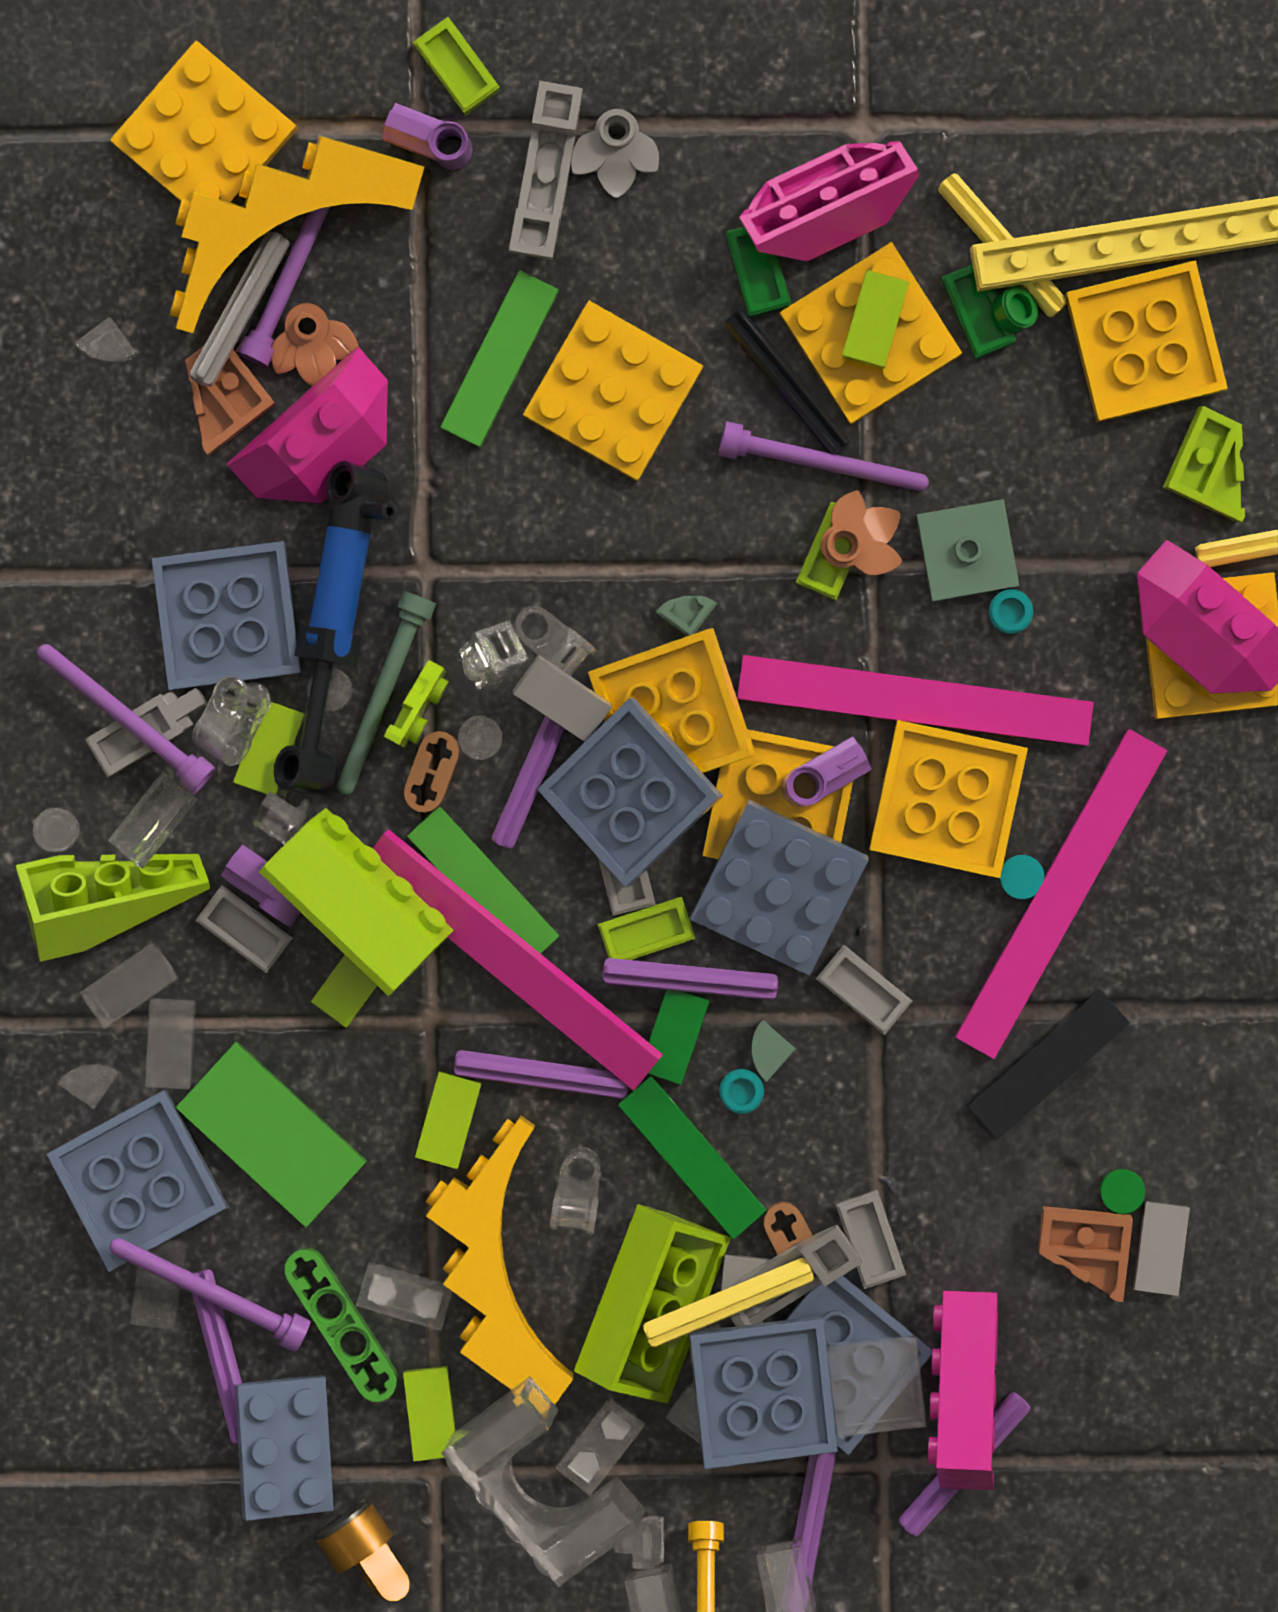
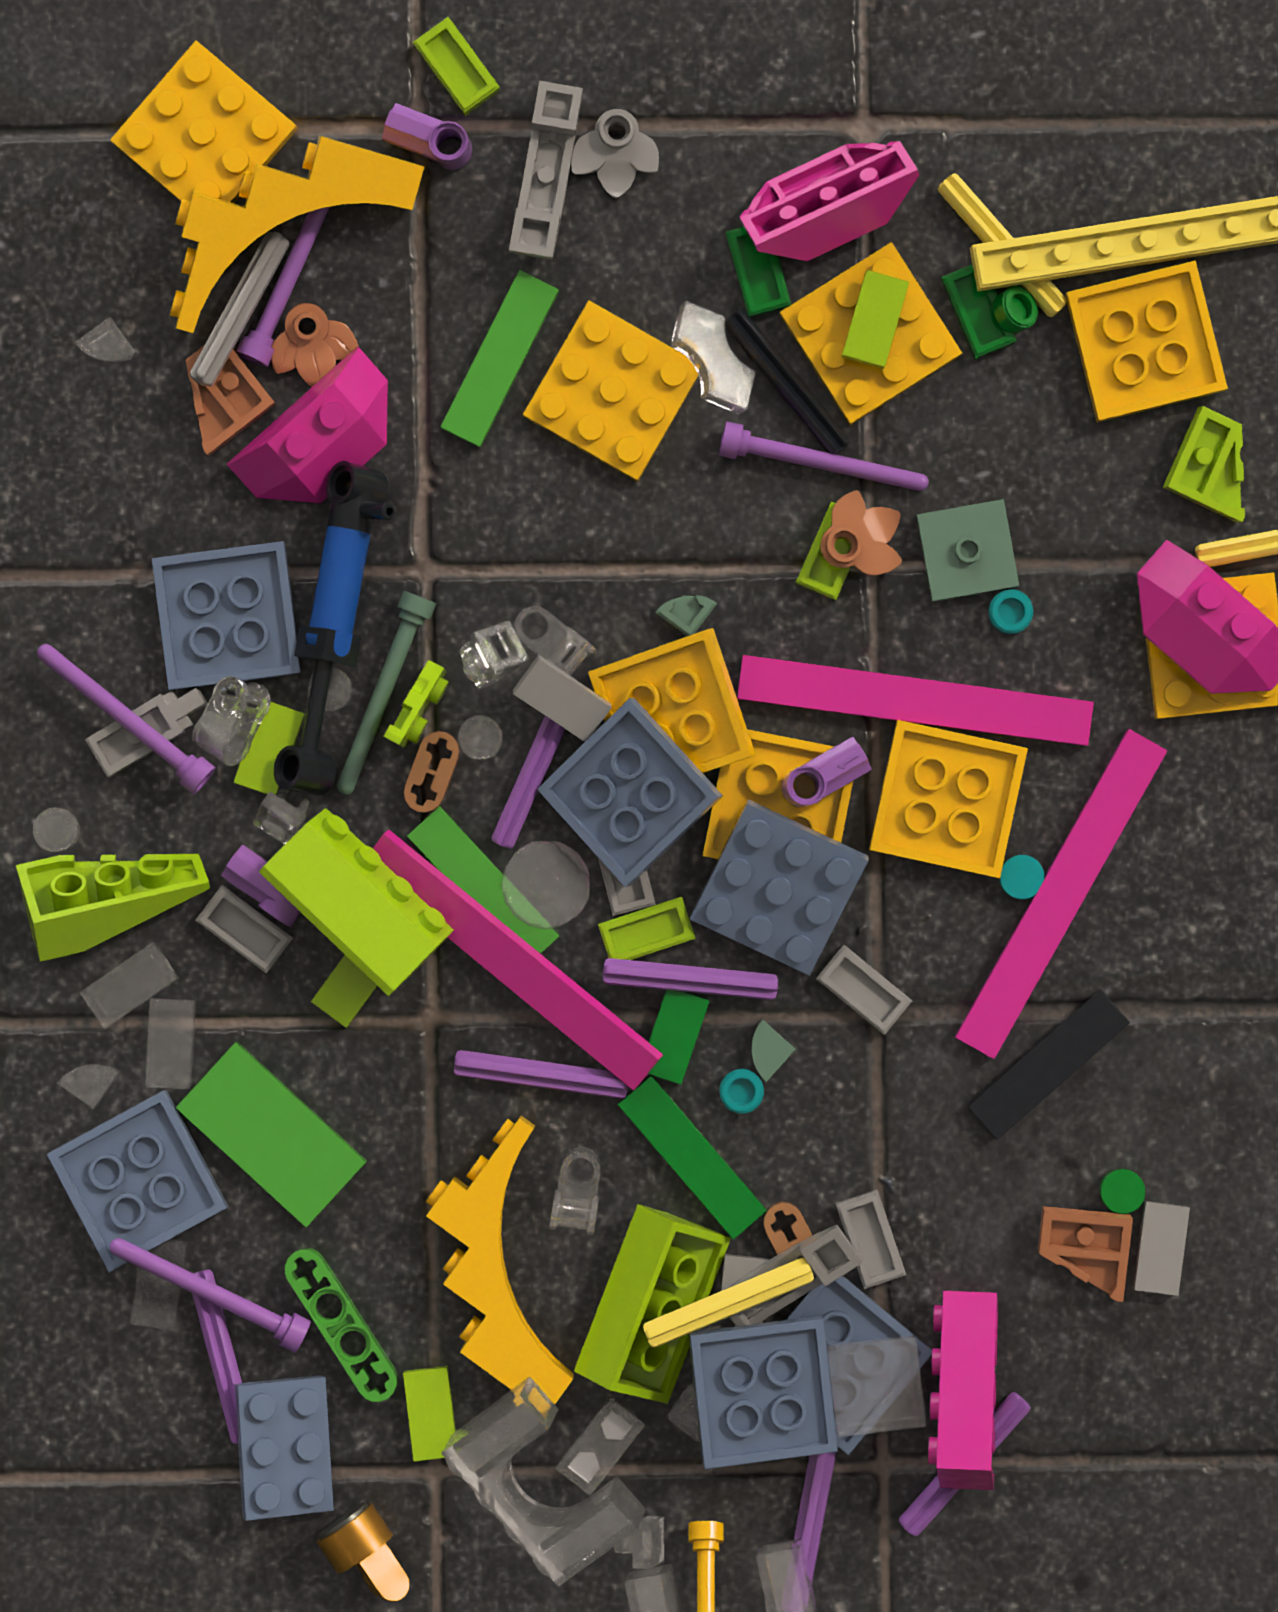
(152, 819): clear tile -> none
(404, 1296): clear piece -> none
(448, 1120): lime tile -> none
(545, 884): none -> clear tile
(703, 341): none -> clear tile

